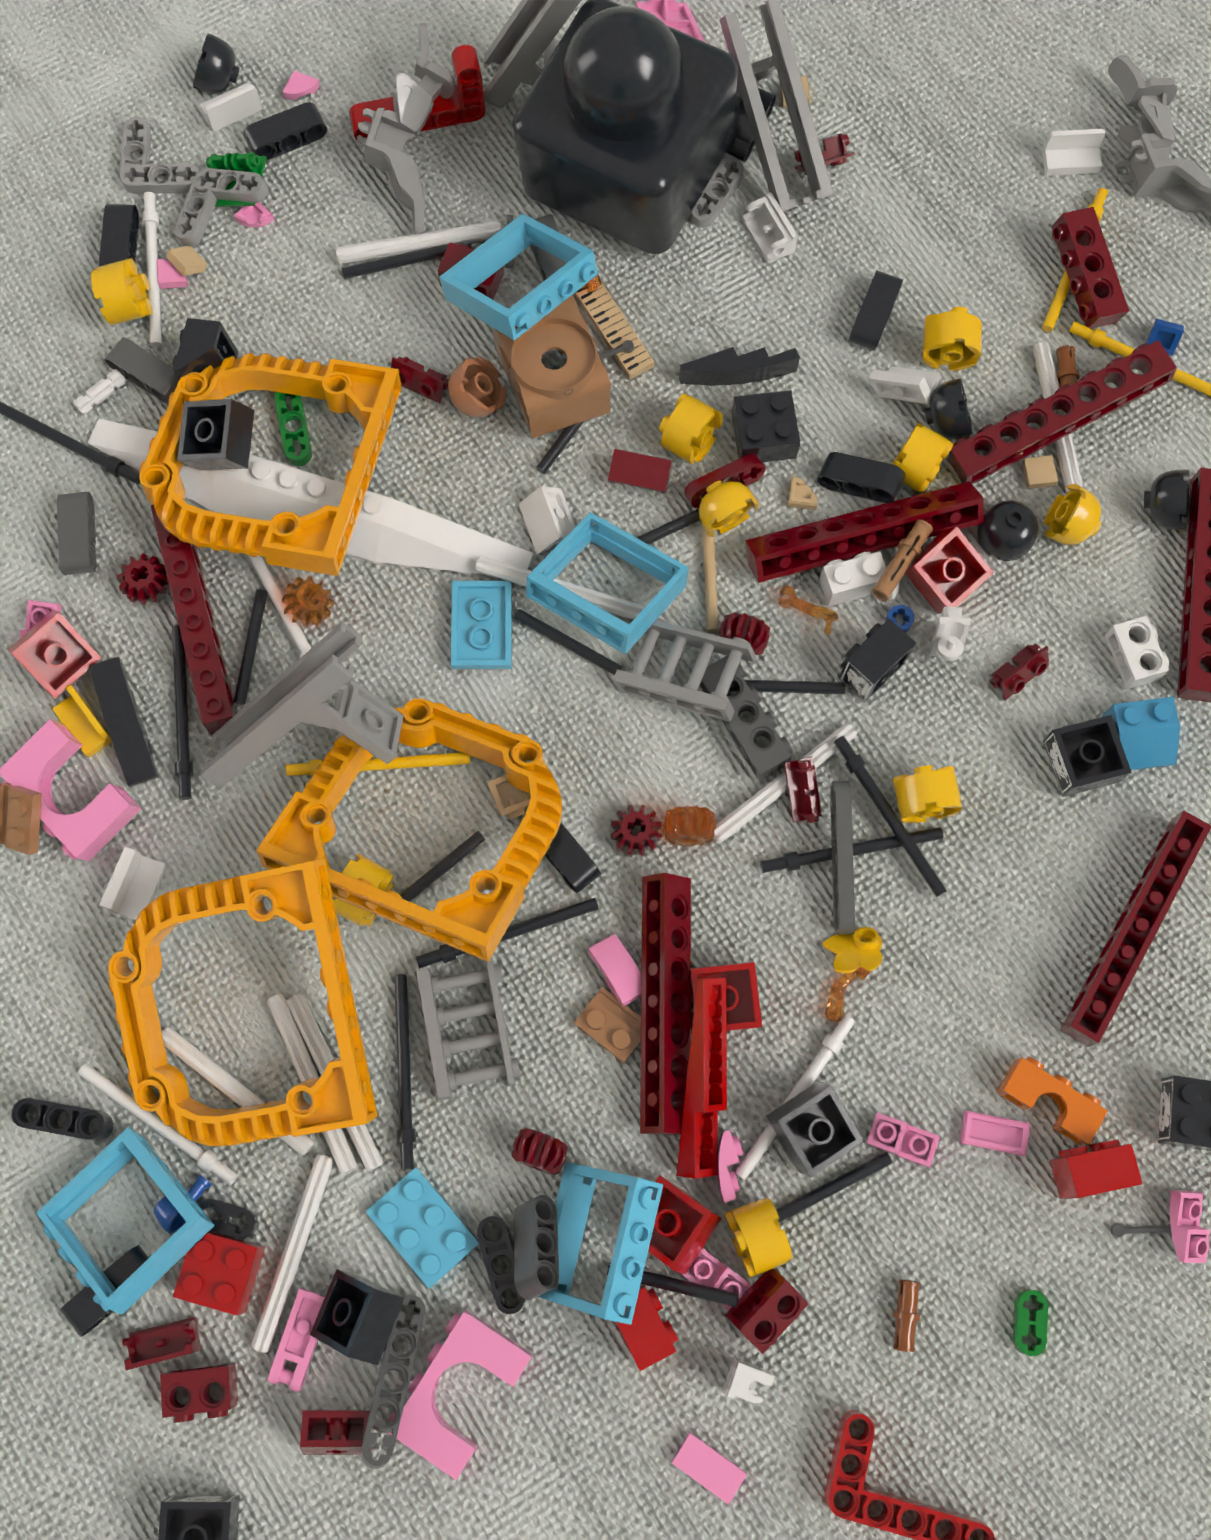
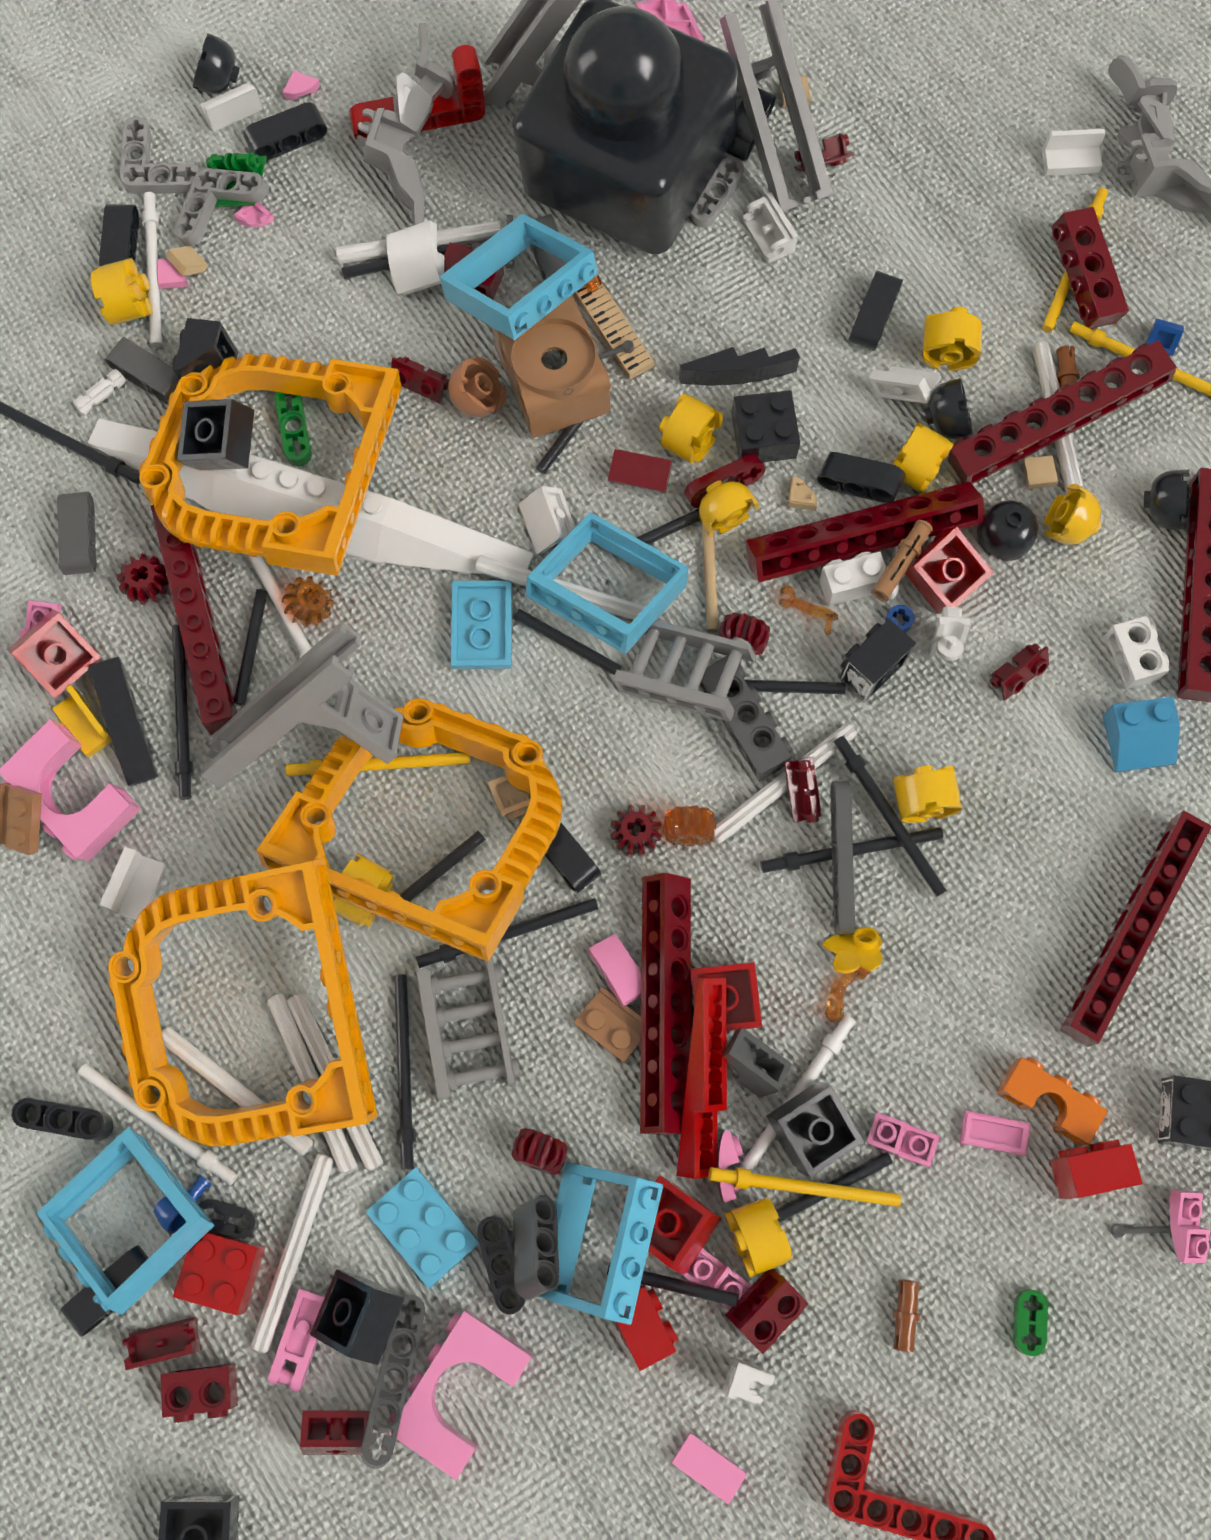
(414, 258): none -> white slope
(743, 1179): none -> yellow bar
(757, 1064): none -> dark grey arch
(1087, 755): black brick -> none

